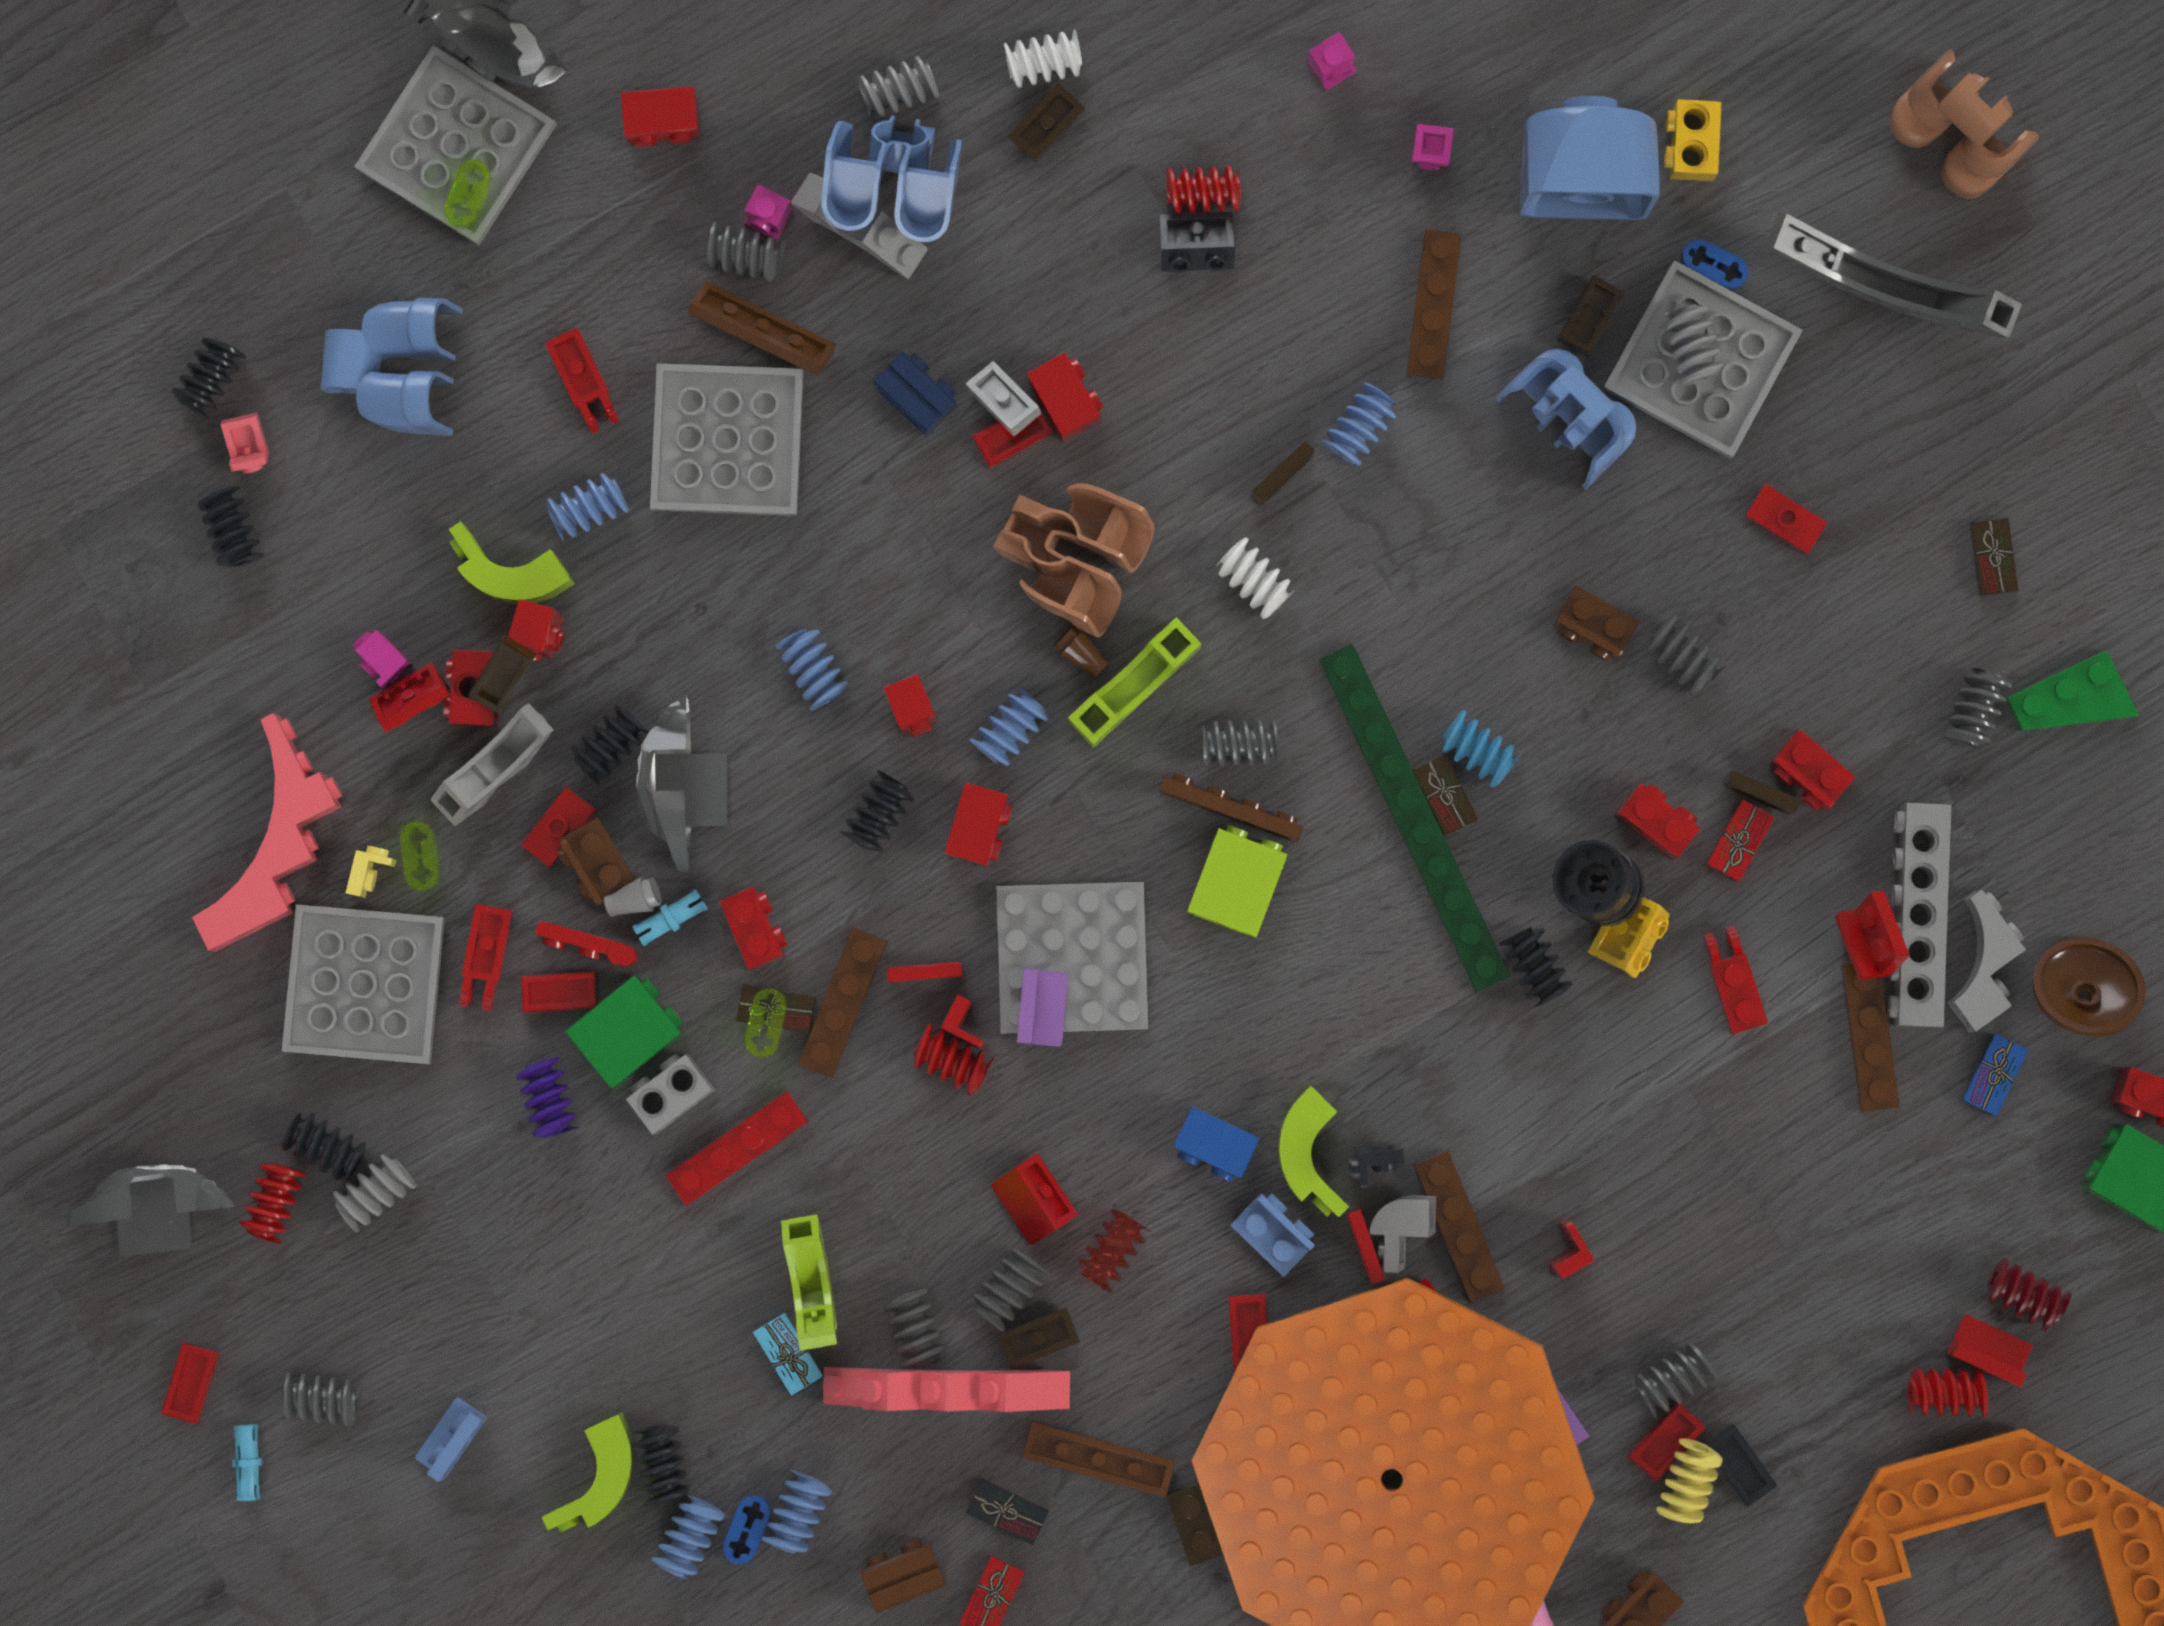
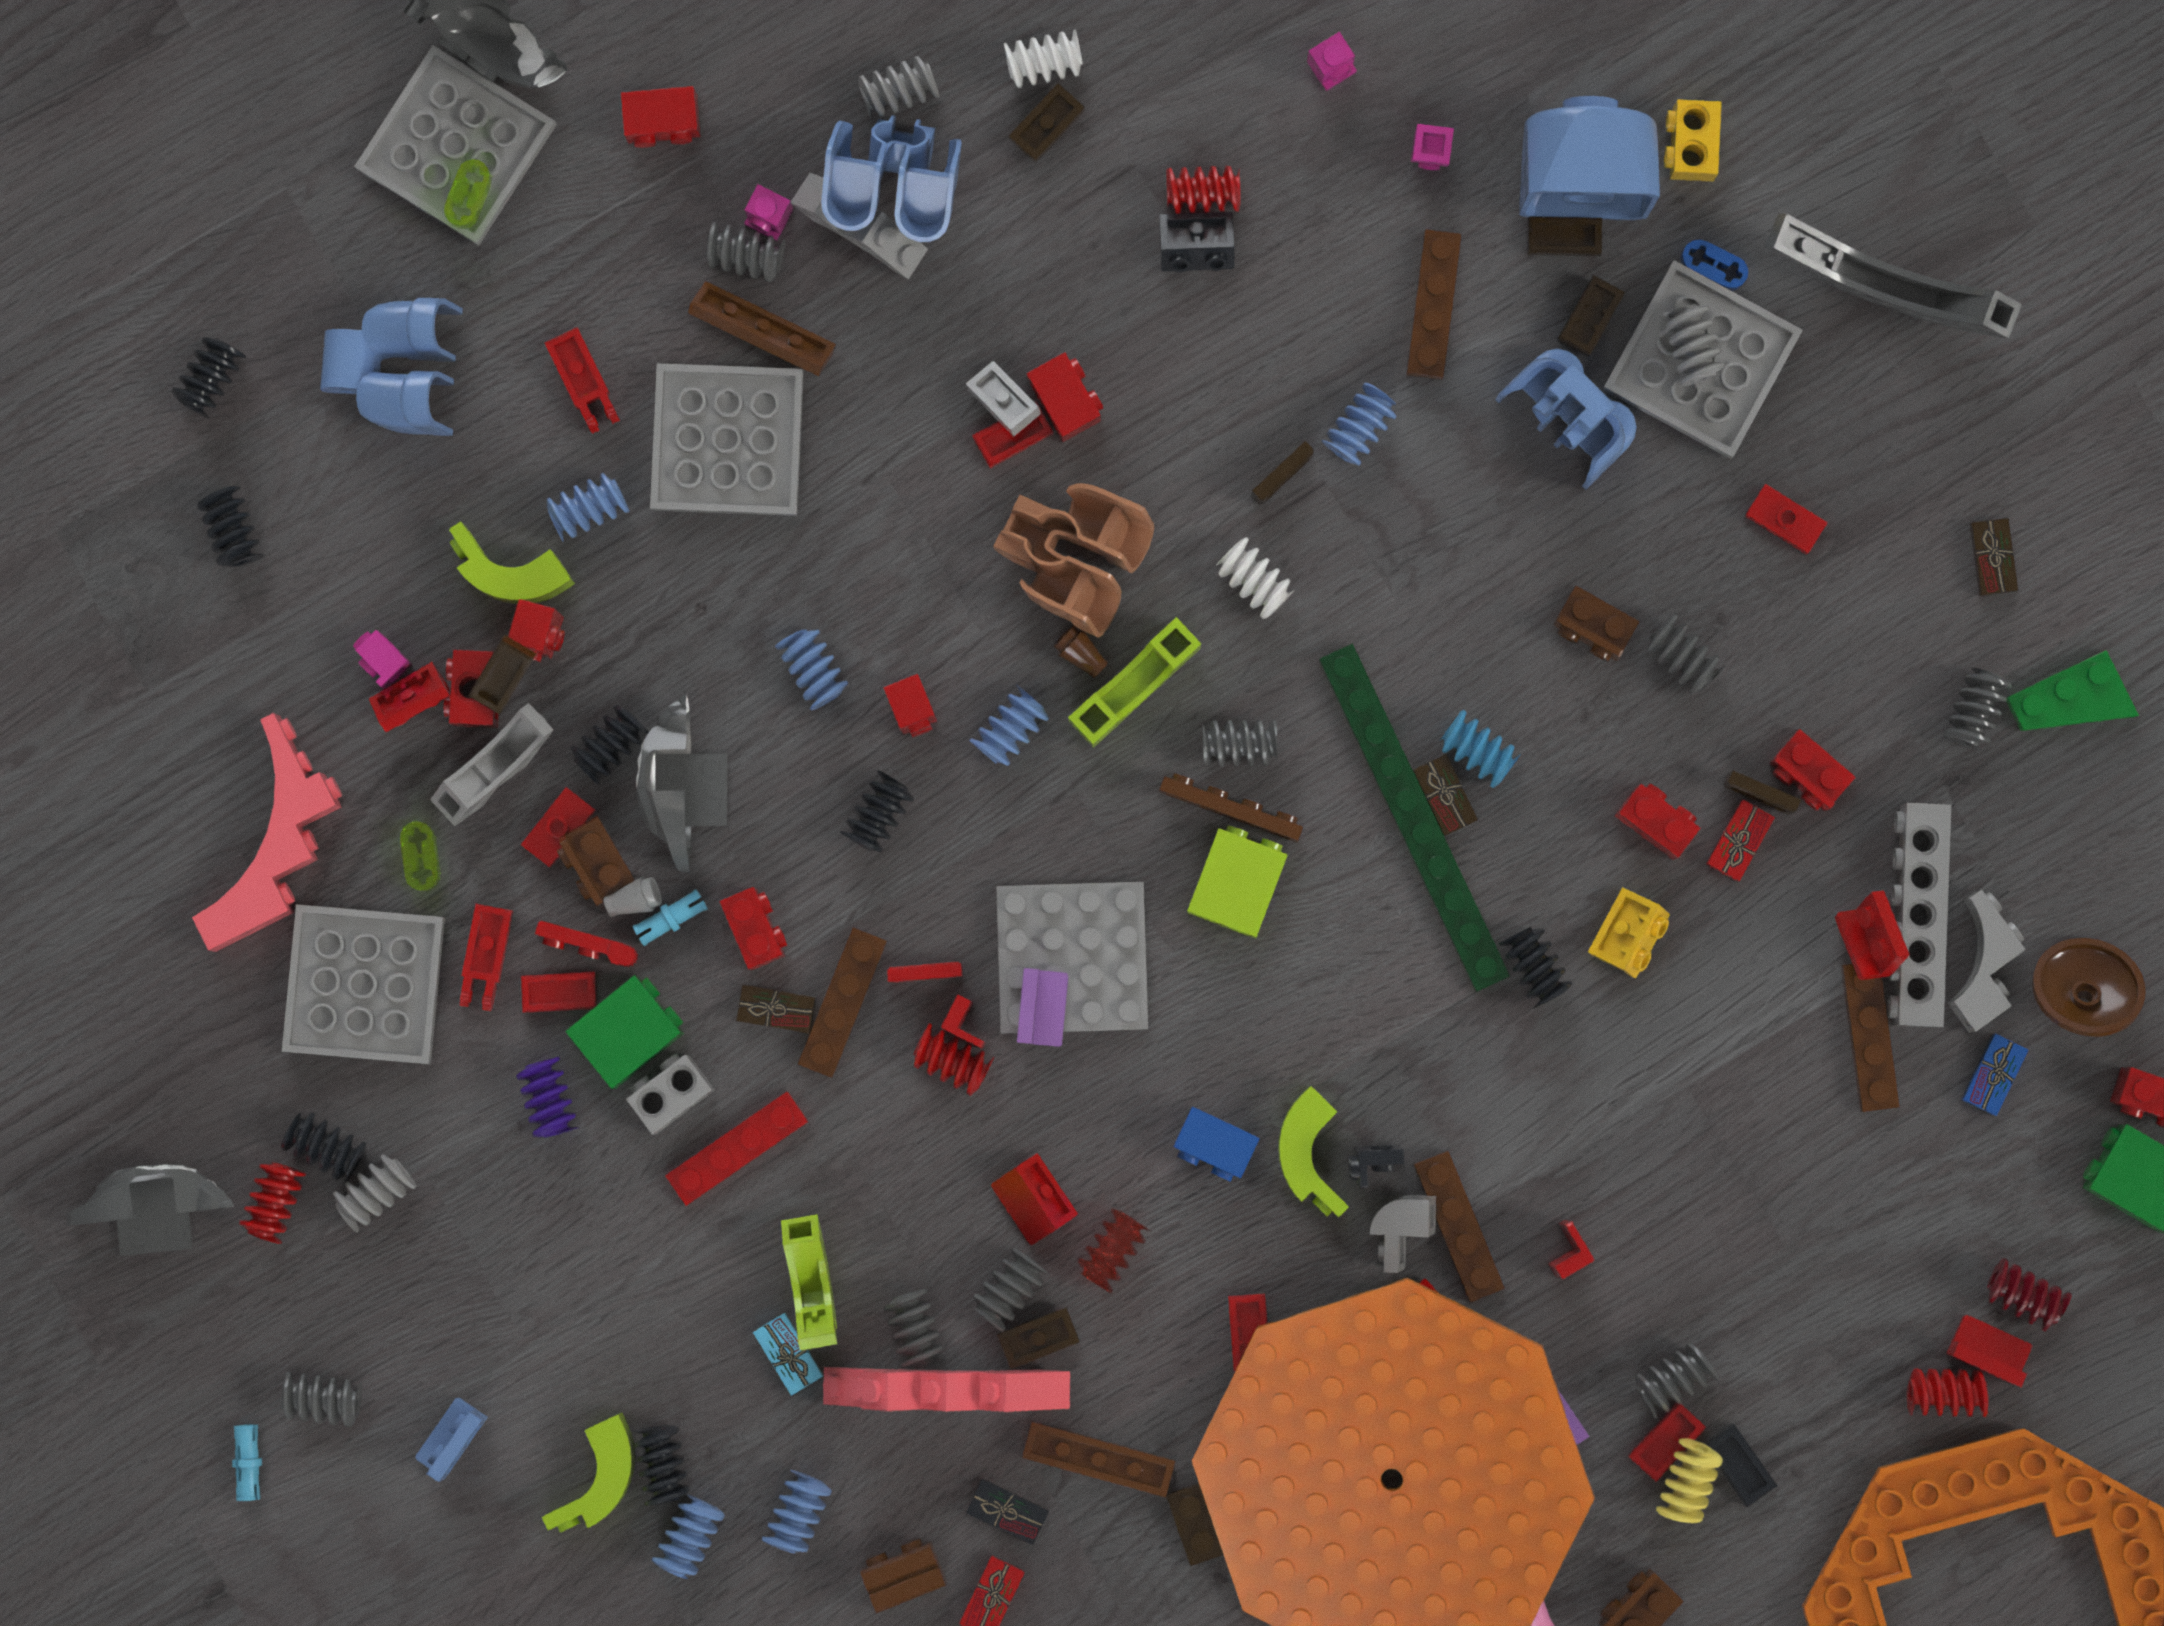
(190, 1383): red tile -> none
(245, 443): coral bracket -> none
(362, 874): light yellow bracket -> none
(738, 1526): blue beam -> none
(756, 1022): clear neon green beam -> none
(915, 392): dark blue brick -> none
(978, 824): red brick -> none
(1273, 1234): medium blue bracket -> none
(1366, 1246): red tile -> none
(1565, 236): none -> dark brown tile
(1579, 877): black wheel -> none
(1735, 984): red hinge -> none
(1979, 156): nougat piece -> none

